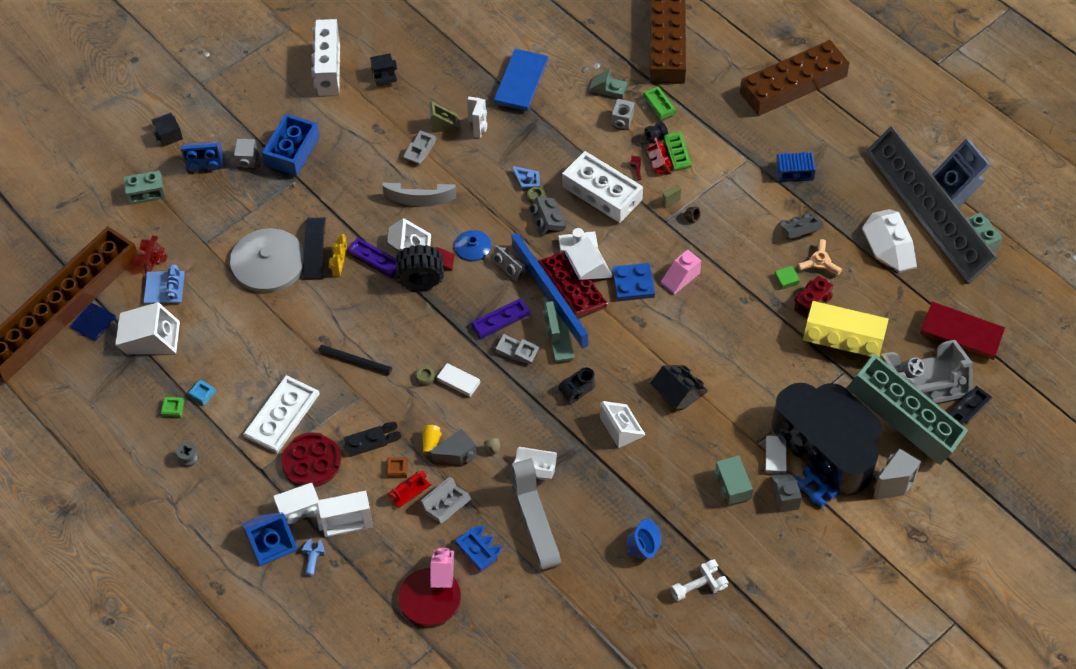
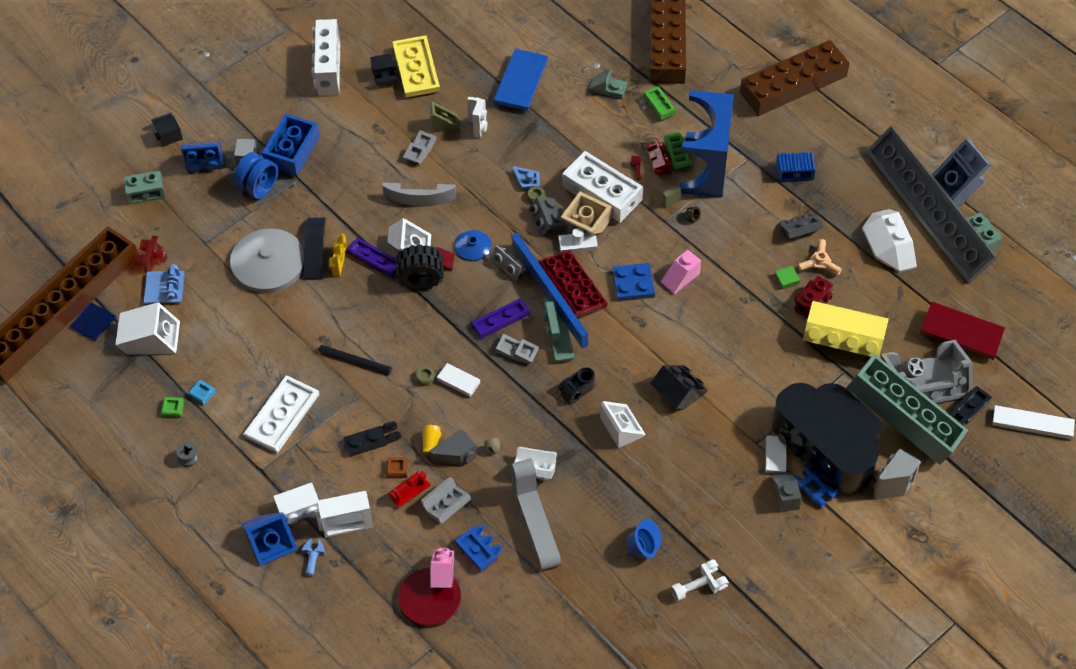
(255, 175): none -> blue wheel
(311, 459): dark red tile -> none
(416, 66): none -> light yellow plate
(587, 260): white slope -> none
(588, 213): none -> tan slope
(623, 114): light grey brick -> none
(657, 131): black wheel -> none
(710, 143): none -> blue piece
(733, 480): sand green brick -> none
(1033, 422): none -> white tile

